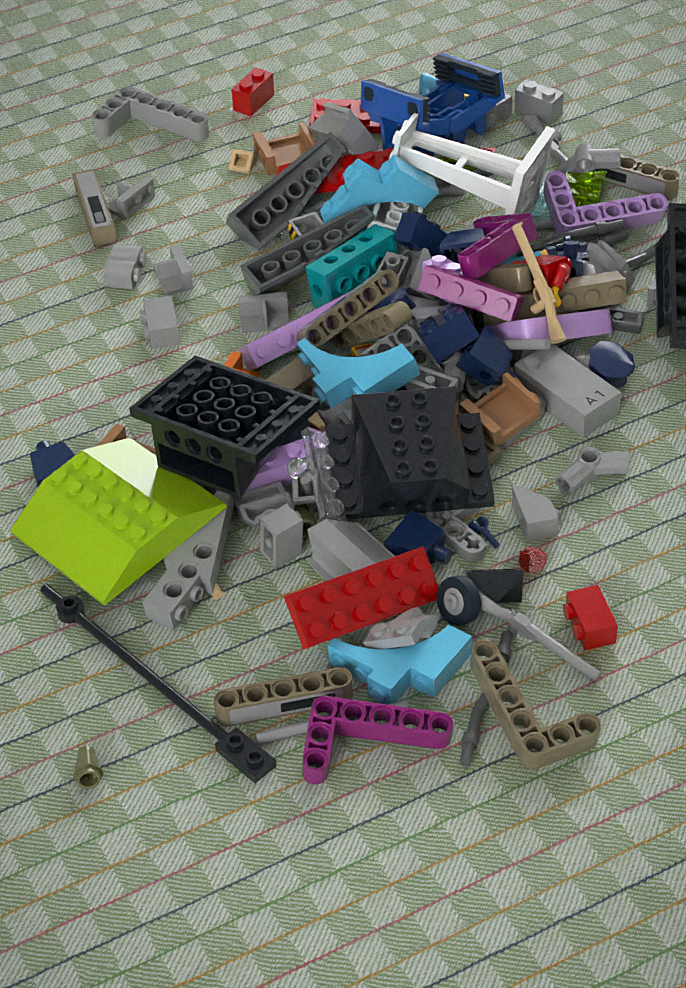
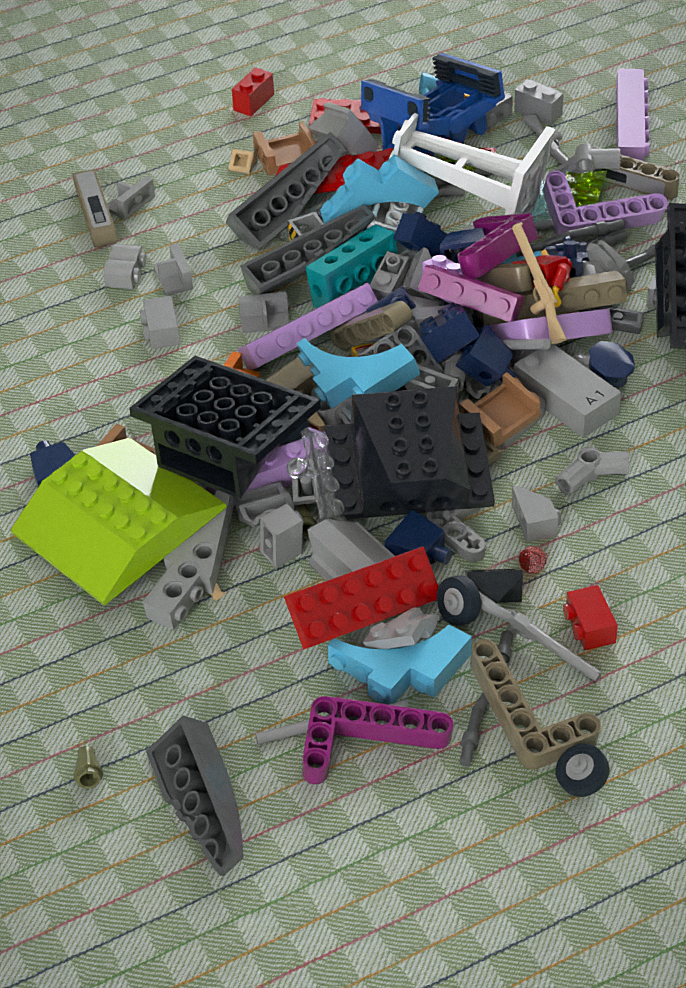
(151, 109): light grey beam -> none
(199, 789): none -> dark grey wedge
(233, 746): black bar -> none
(280, 696): dark tan beam -> none
(358, 306): dark tan beam -> none
(483, 522): dark blue hand -> none
(582, 770): none -> black wheel
(632, 113): none -> lavender brick

